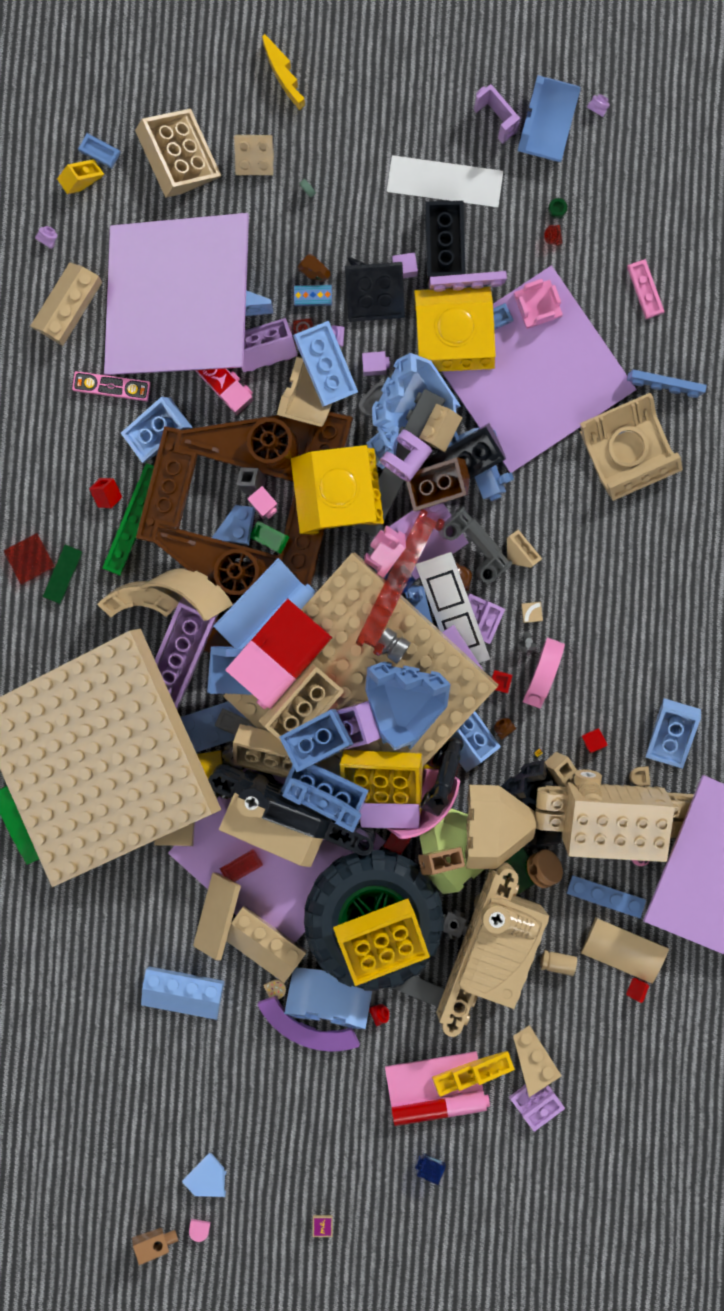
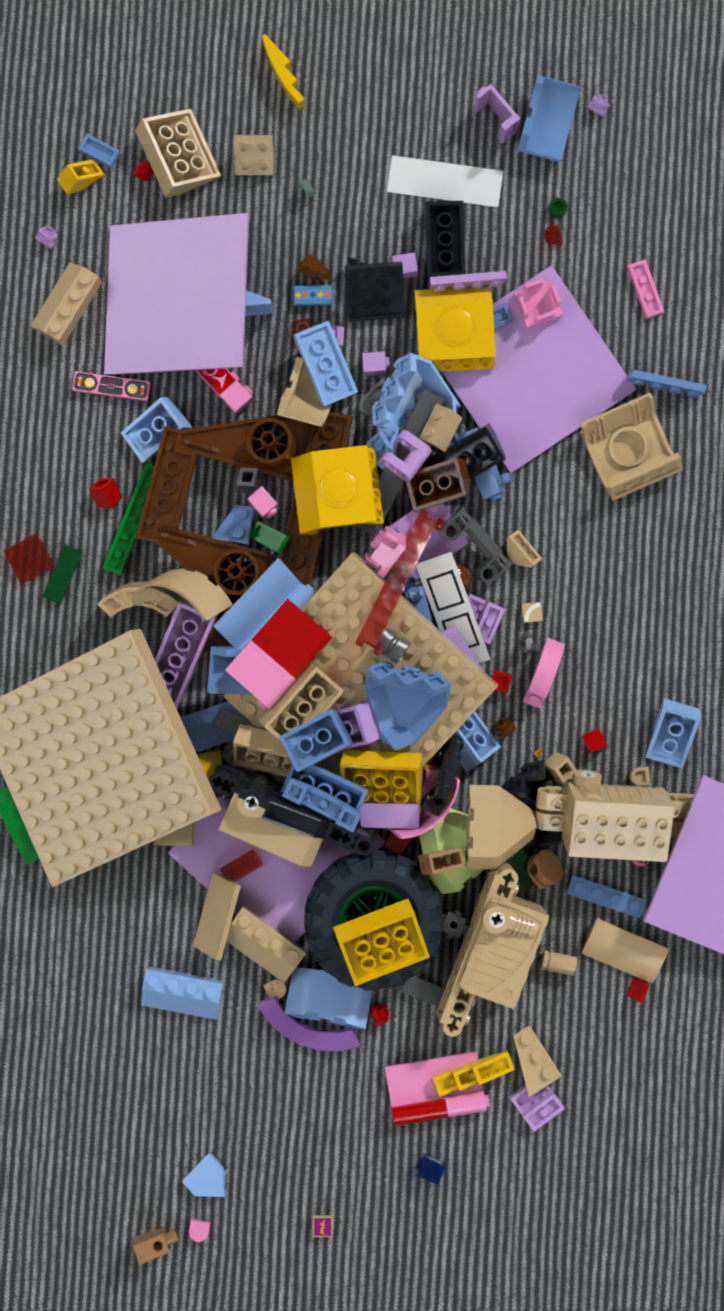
(143, 171): none -> red plate
(268, 345): lavender slope -> none

